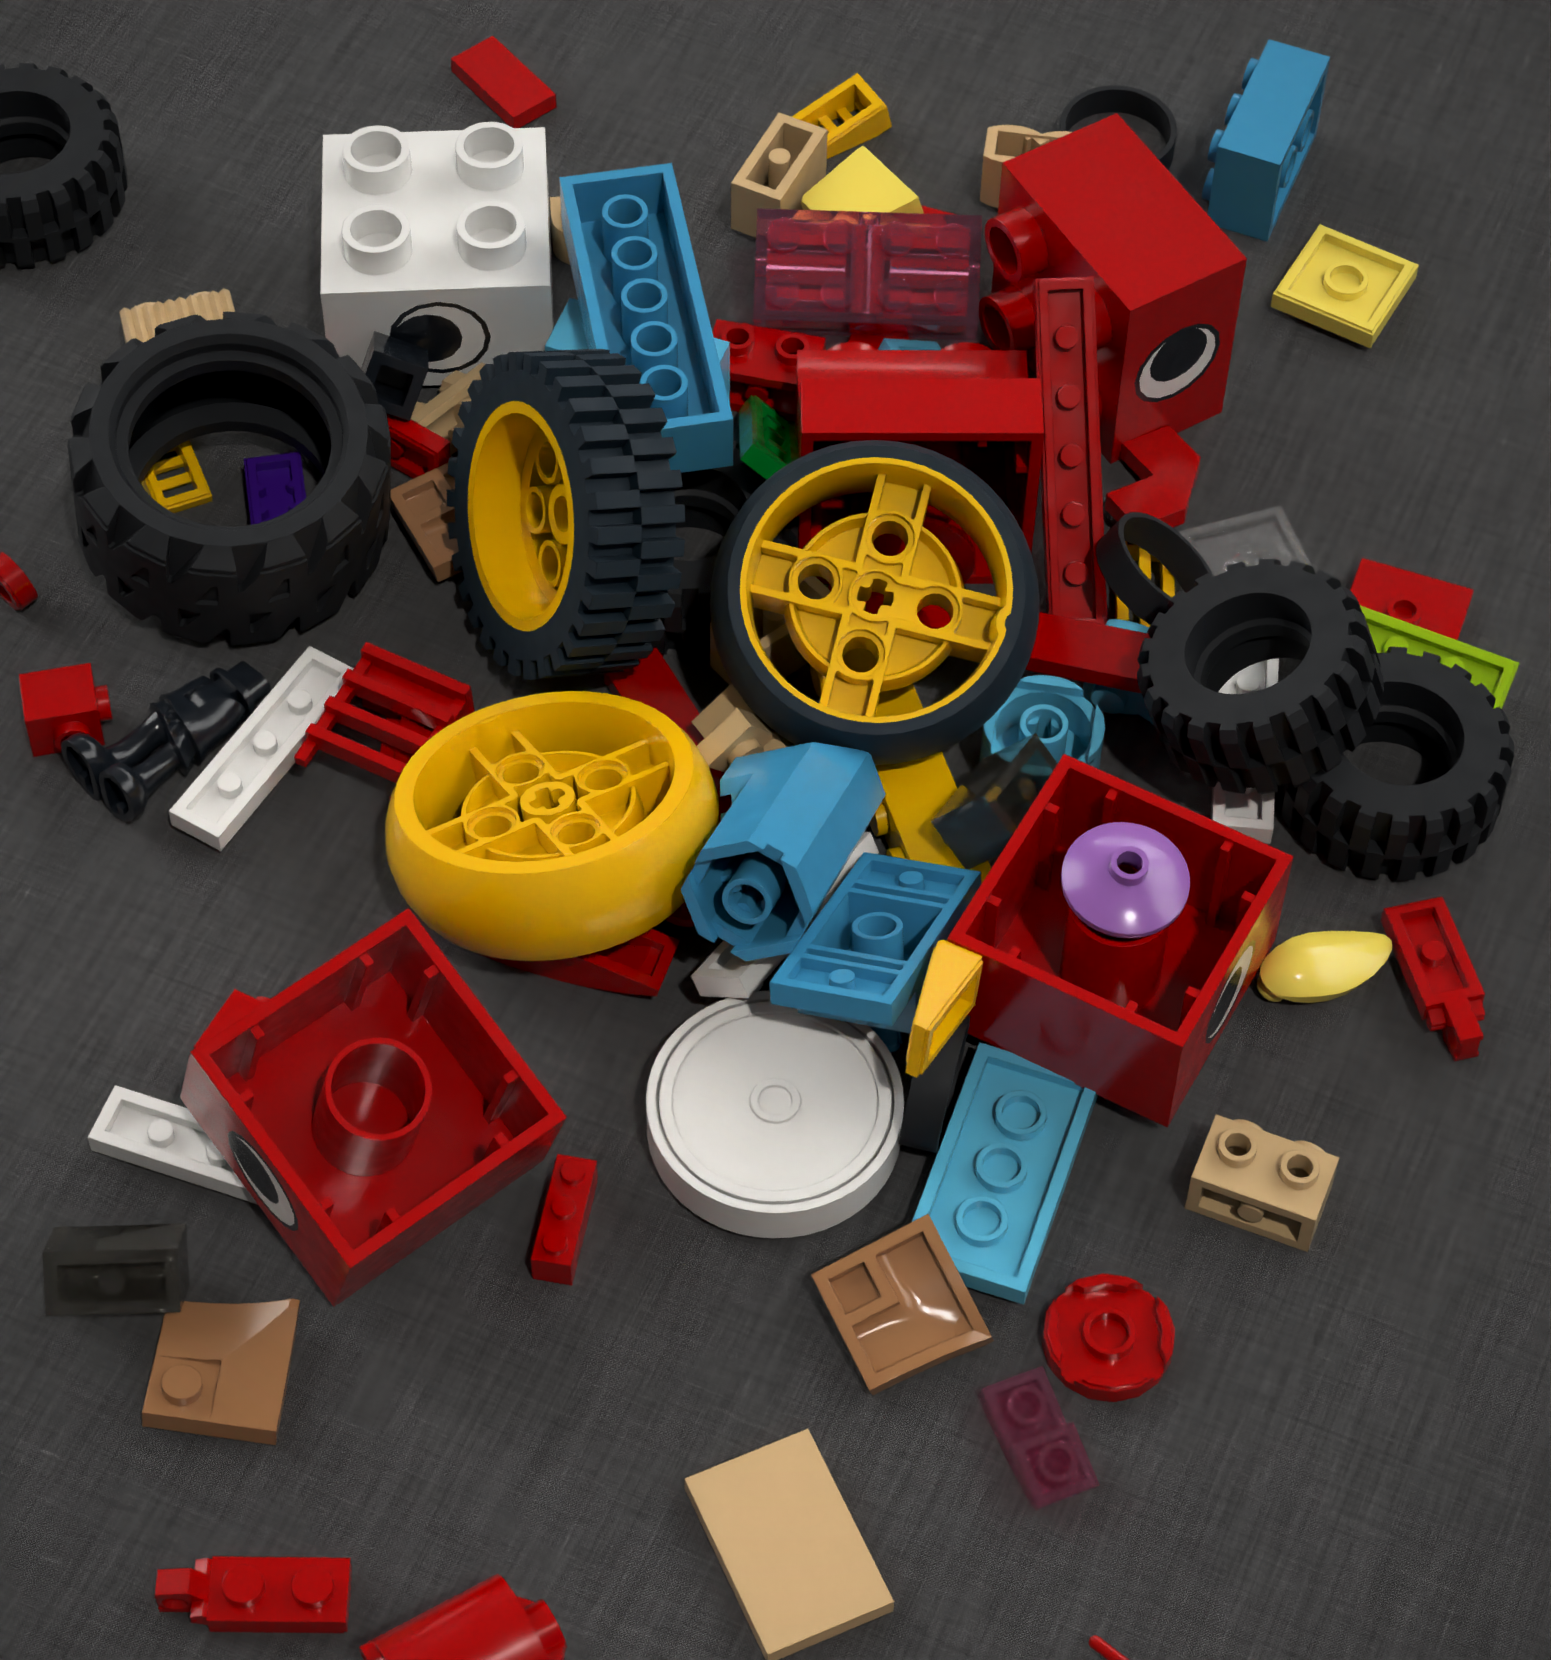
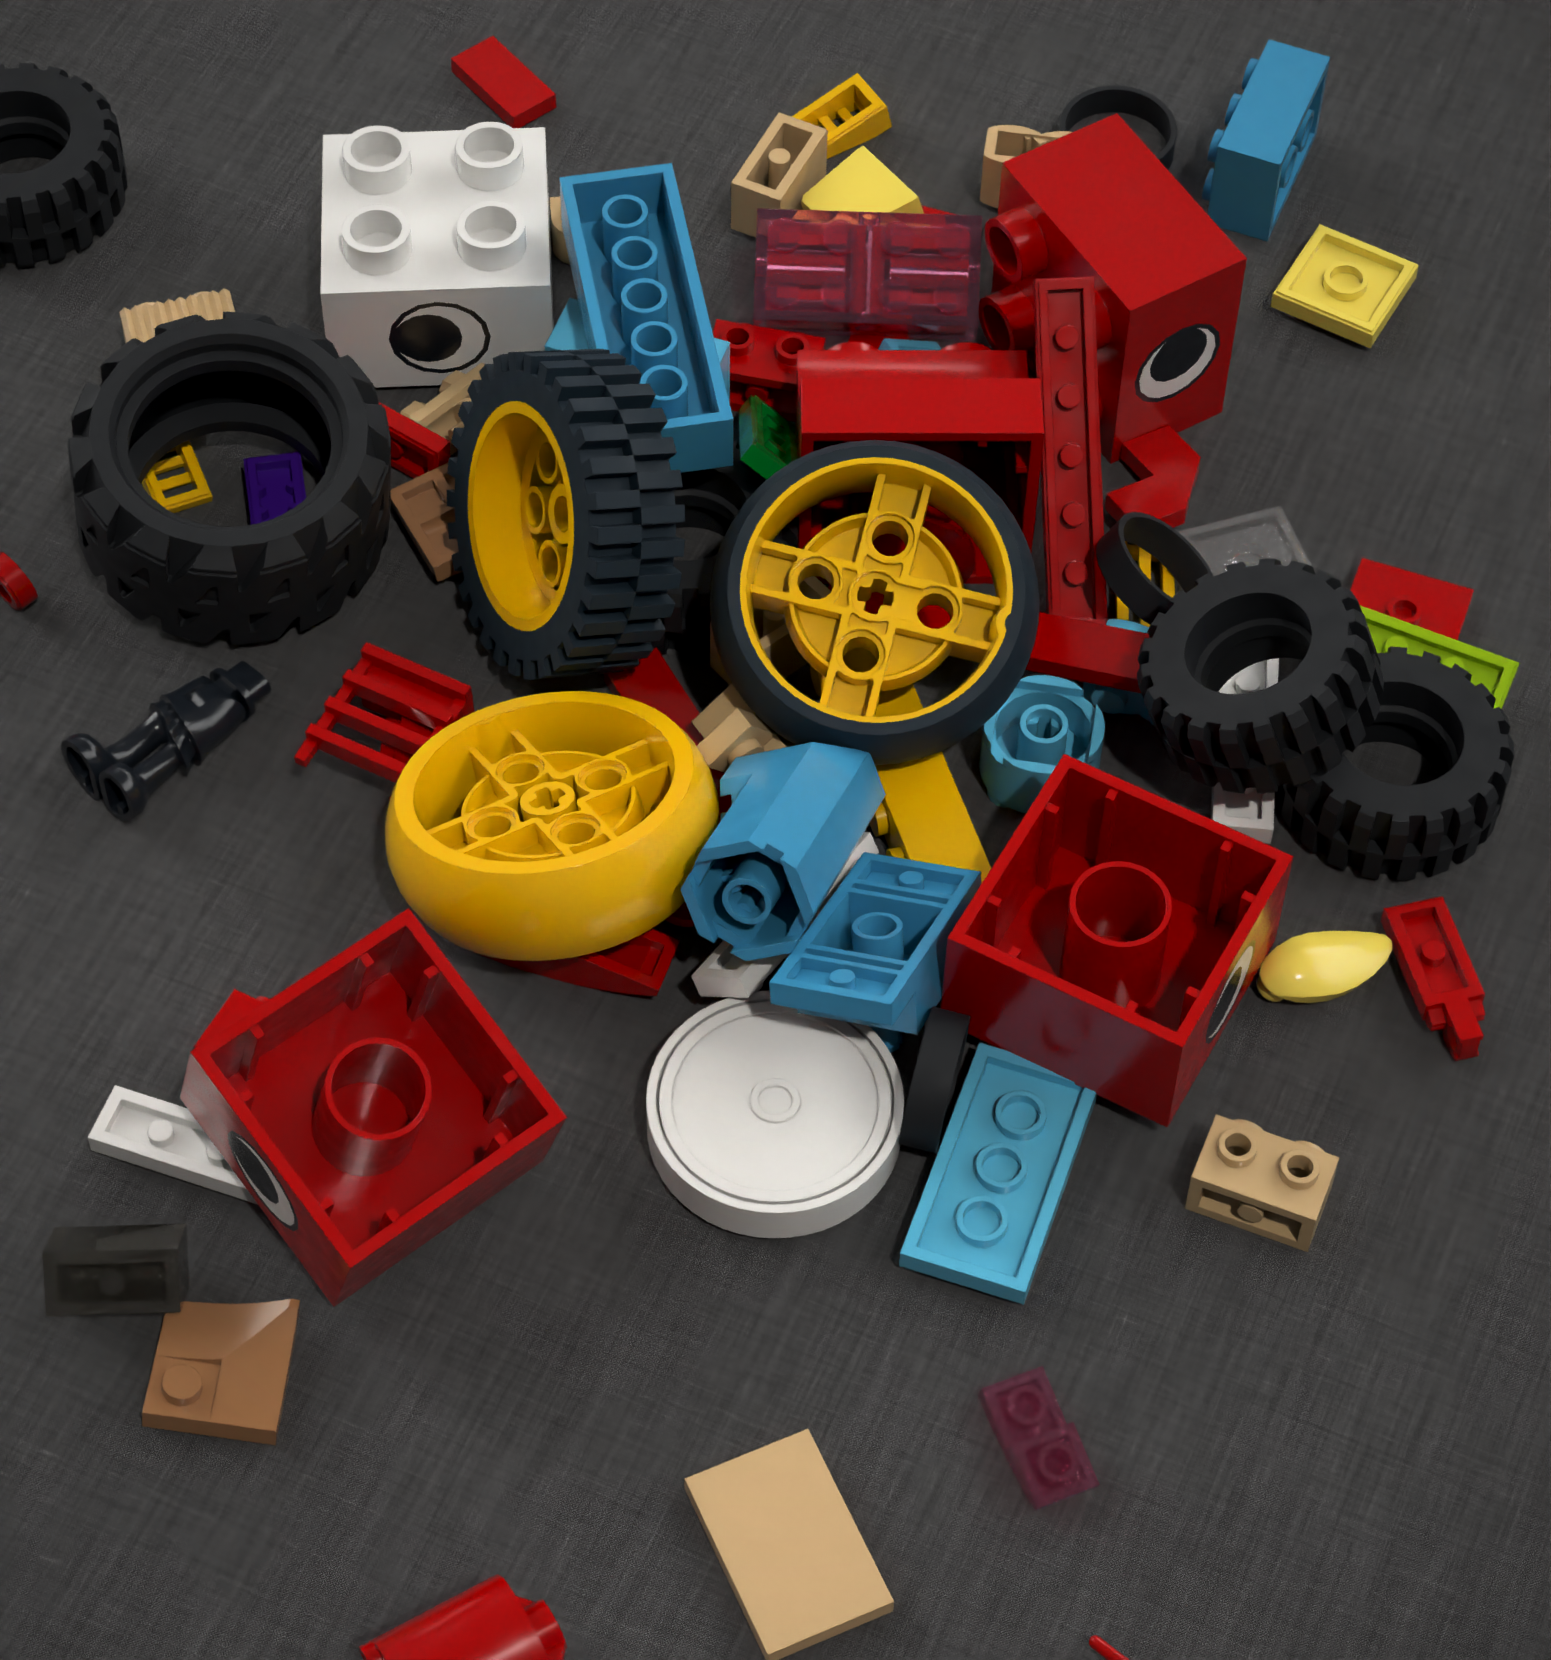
(62, 704): red brick -> none
(258, 752): white plate -> none
(260, 1593): red hinge -> none
(396, 373): black brick -> none
(564, 1219): red piece -> none
(901, 1305): medium nougat plate -> none
(944, 1002): yellow slope -> none
(994, 801): clear smoke brick -> none
(1108, 1338): red tile -> none
(1120, 901): medium lavender dish -> none

